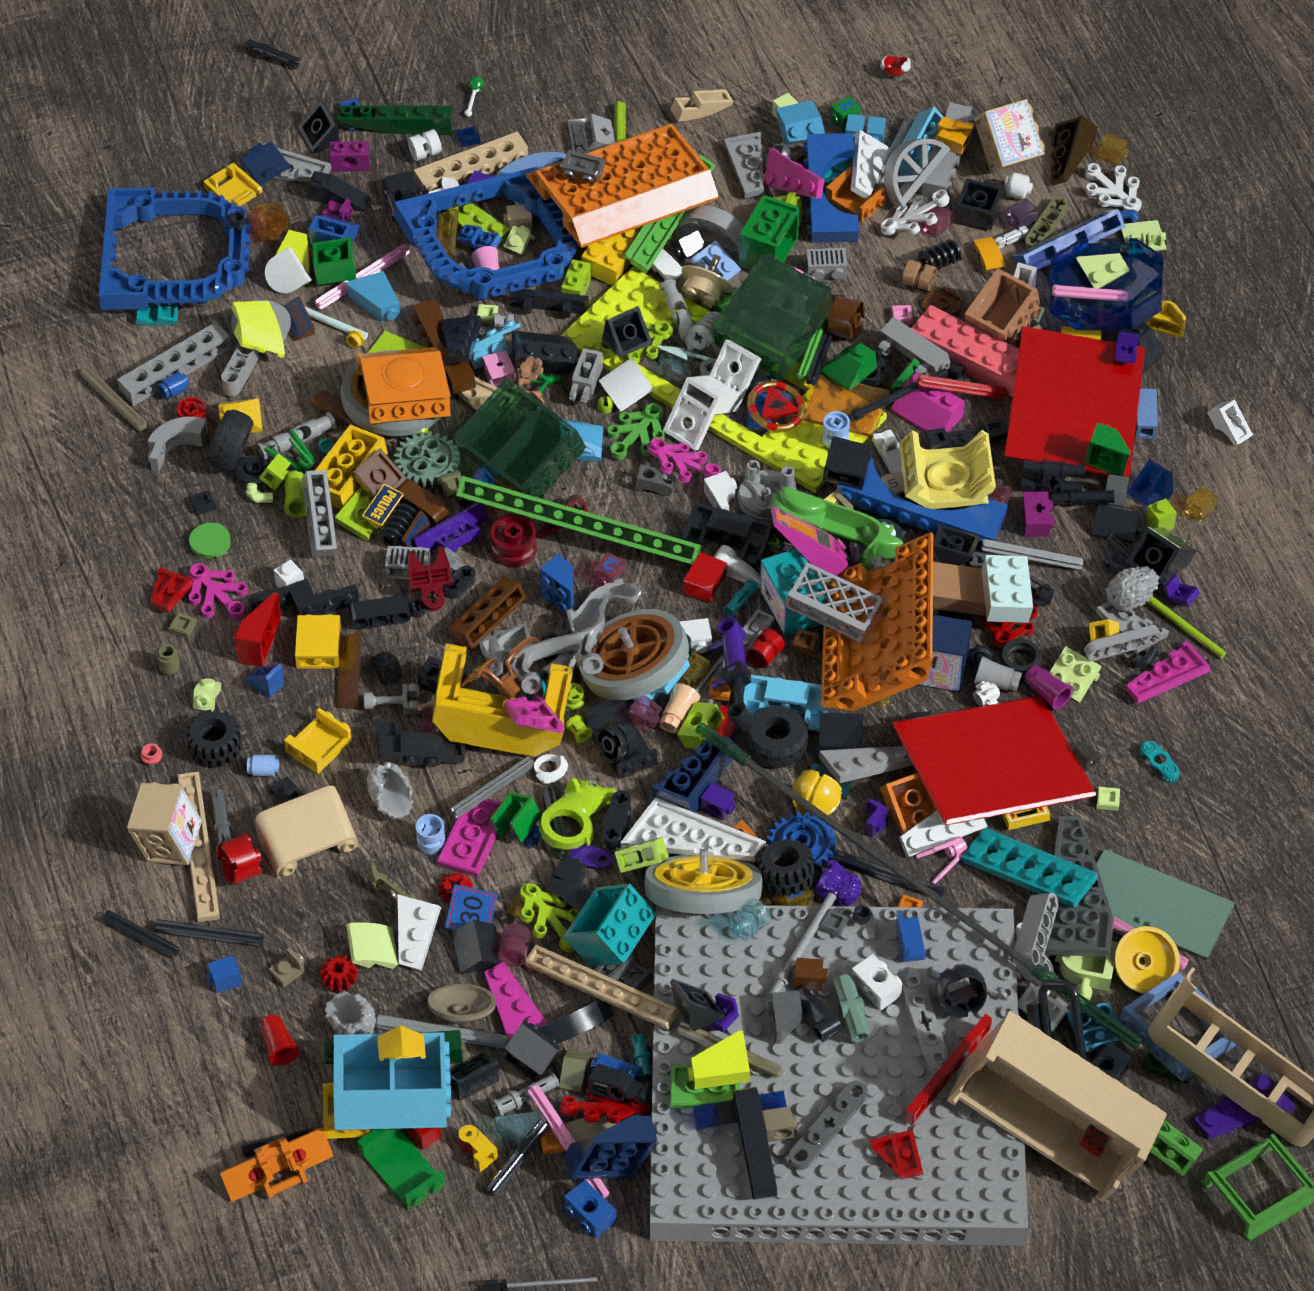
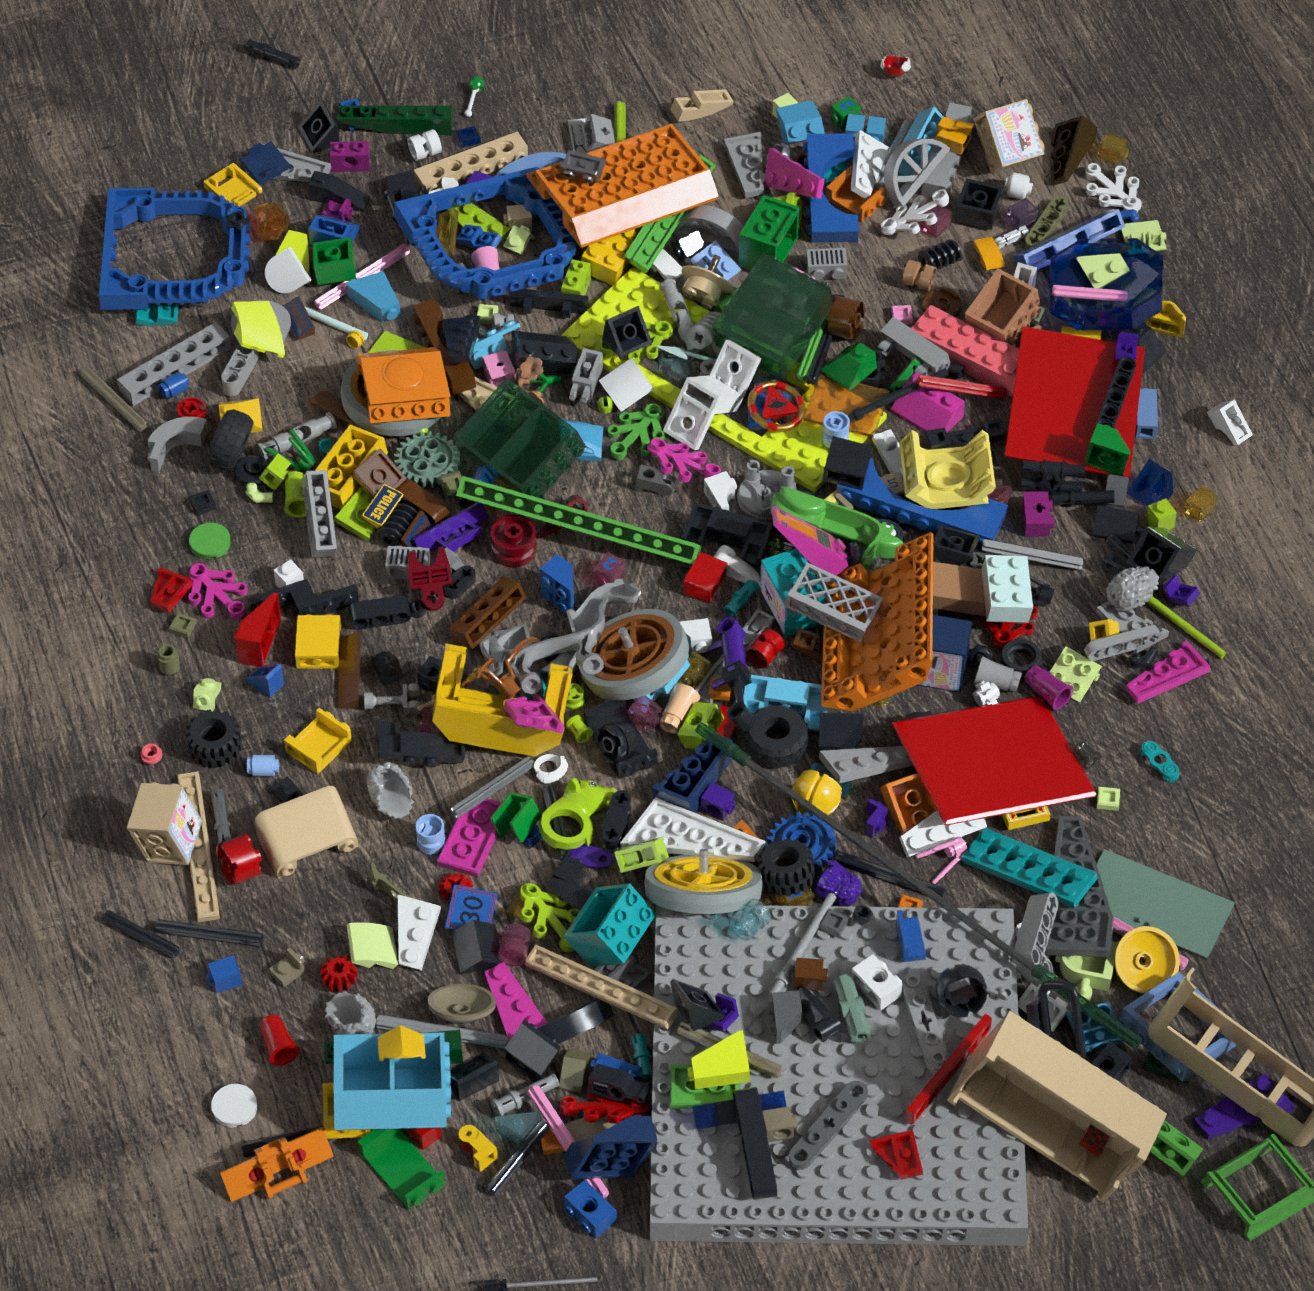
(234, 1105): none -> white tile
(1117, 392): none -> black beam

